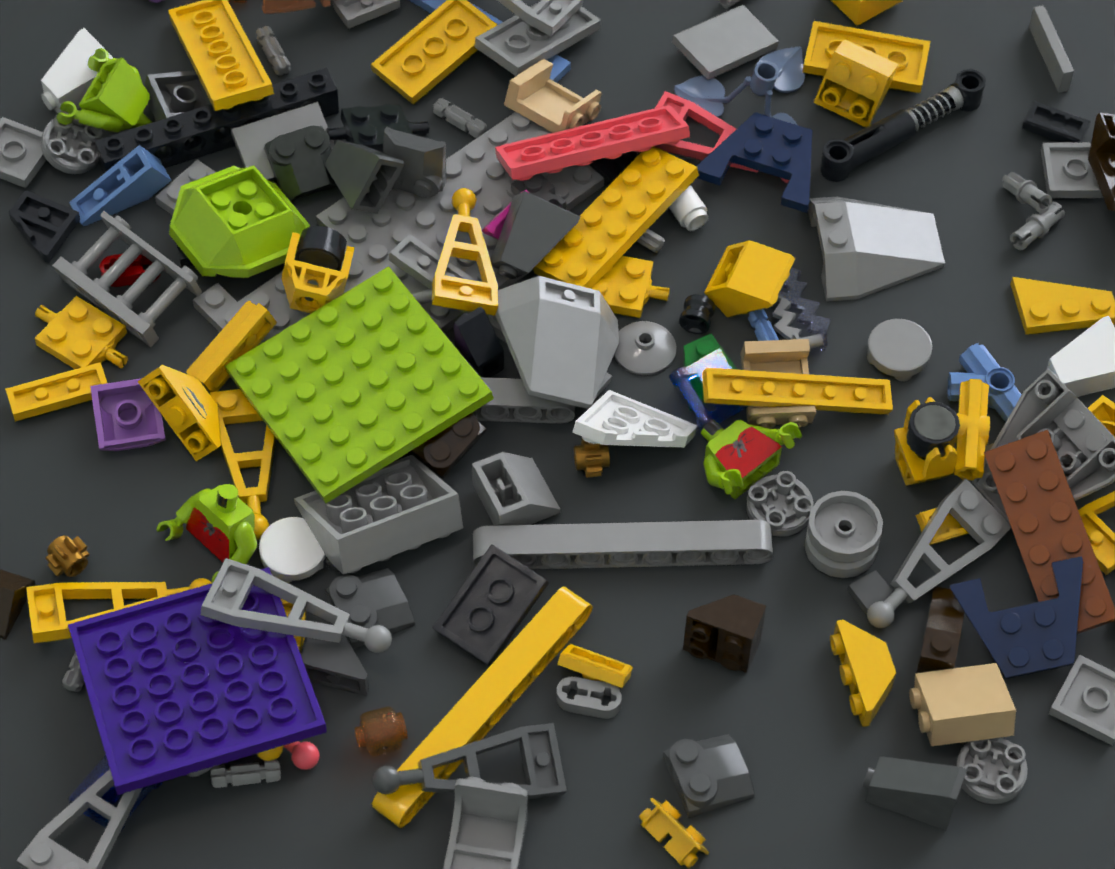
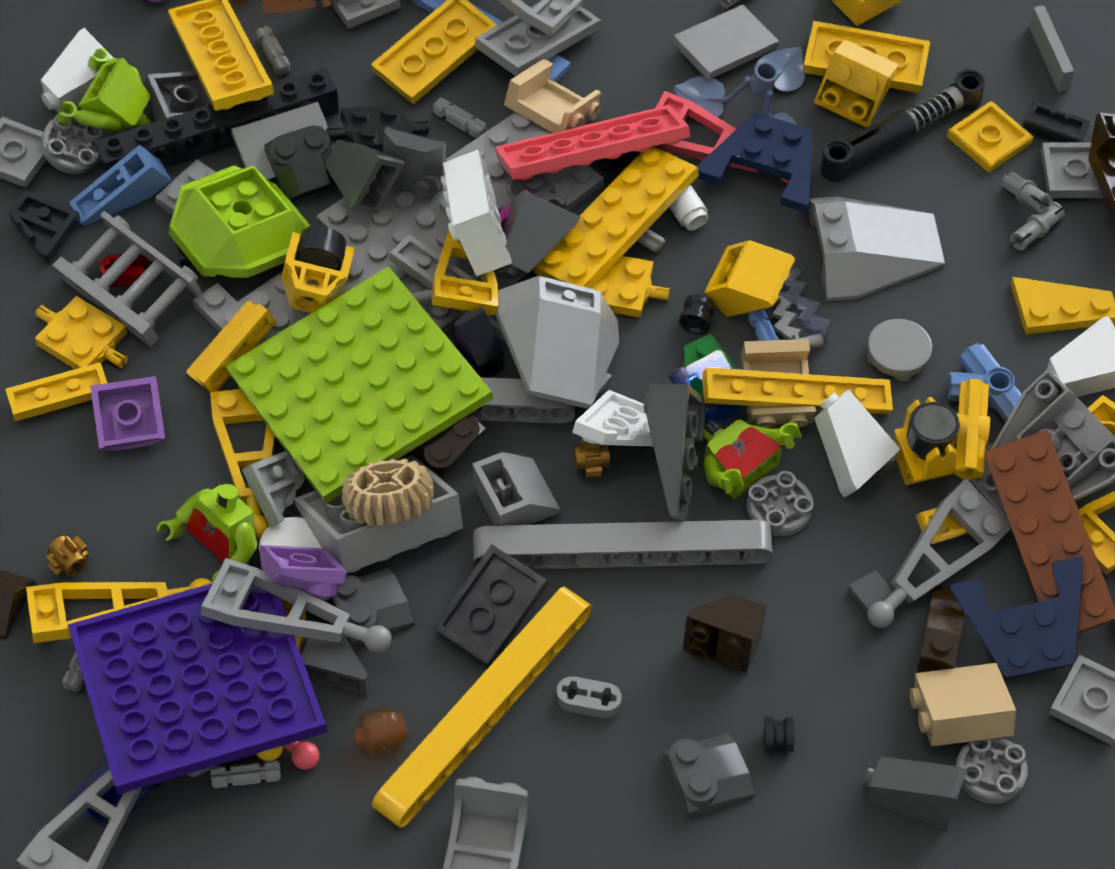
(185, 408): yellow slope -> none
(274, 484): none -> light grey wing
(303, 569): none -> medium lavender slope
(387, 492): none -> tan gear
(474, 213): none -> white wedge
(538, 753): dark grey plate -> none
(595, 666): yellow plate -> none
(641, 357): light grey dish -> none
(675, 424): none -> dark grey wedge
(684, 841): yellow hinge -> none
(778, 734): none -> black wheel
(843, 534): light grey wheel -> none
(852, 441): none -> white slope
(864, 667): yellow slope -> none
(990, 136): none -> yellow tile

